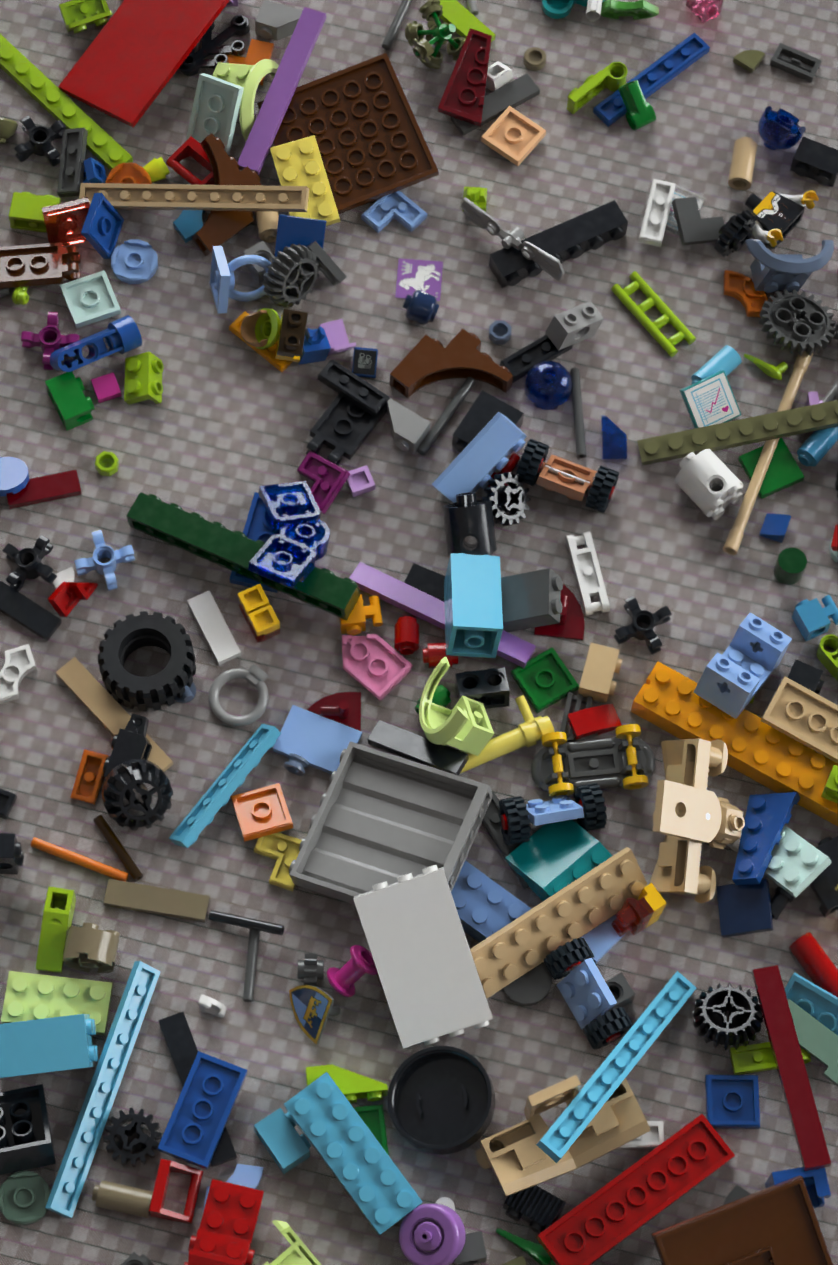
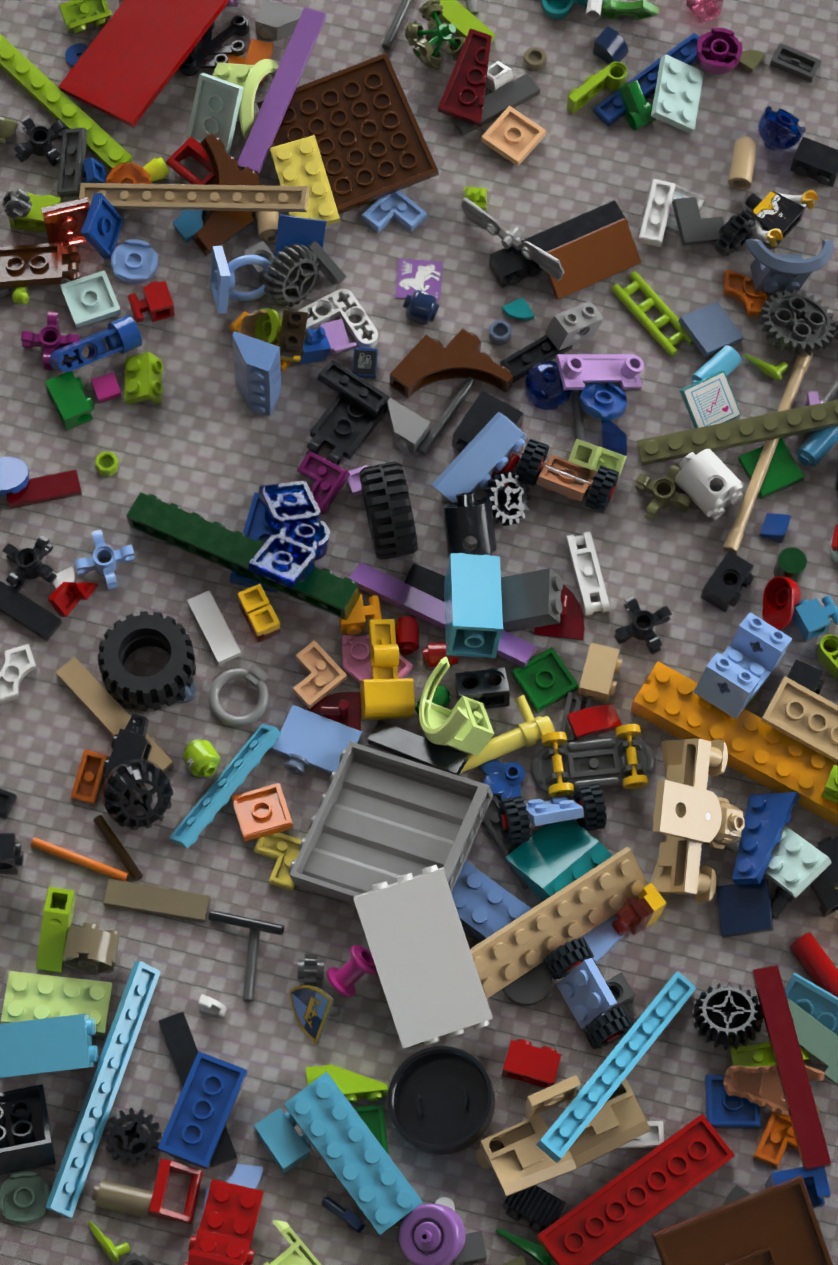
(16, 204): none -> dark grey gear
(72, 53): none -> blue wheel
(111, 1251): none -> lime bar
(156, 301): none -> red brick
(201, 758): none -> lime head
(257, 372): none -> medium blue slope
(323, 677): none -> light nougat plate
(338, 309): none -> white beam
(352, 1220): none -> dark blue bar
(385, 694): none -> yellow plate
(388, 510): none -> black tyre
(499, 779): none -> blue plate
(518, 310): none -> teal tile
(531, 1063): none -> red brick
(593, 457): none -> yellowish green slope
(594, 257): none -> dark orange tile
(600, 368): none -> lavender brick
(603, 401): none -> blue tile
(610, 46): none -> dark blue brick
(659, 501): none -> olive pin
(677, 93): none -> light aqua plate
(710, 329): none -> sand blue tile
(718, 51): none -> magenta cylinder
(732, 569): none -> black brick
(762, 1085): none -> nougat animal
(775, 1139): none -> orange tile
(779, 600): none -> red cap

